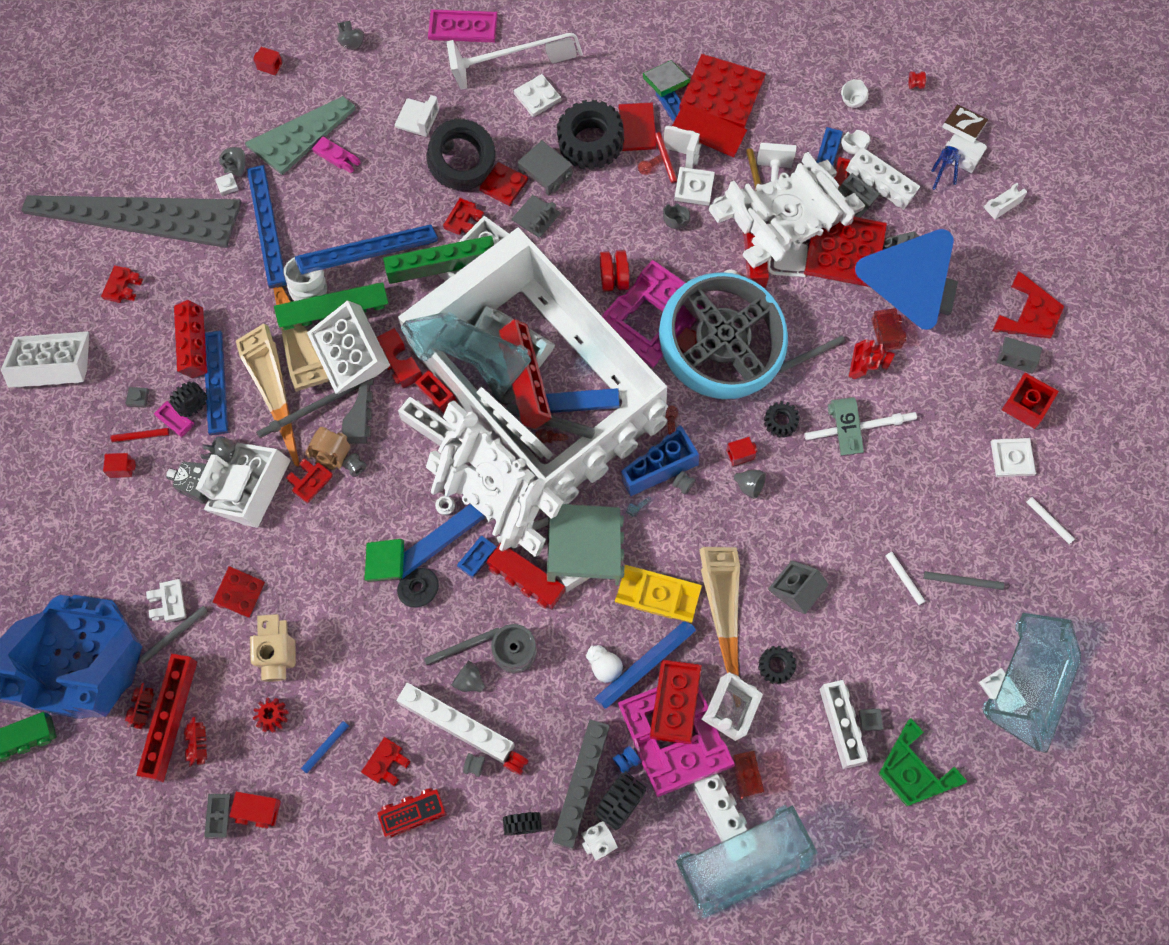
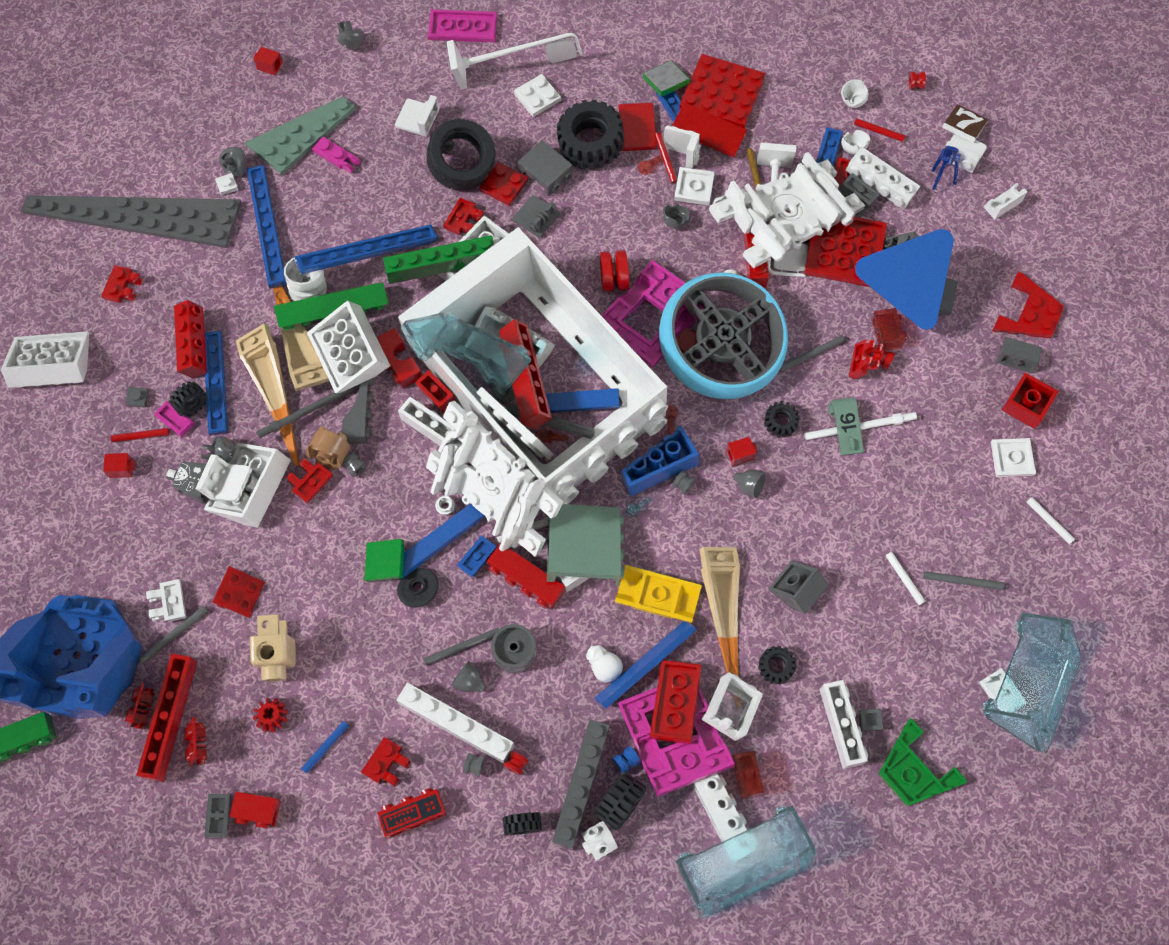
(880, 130): none -> red bar

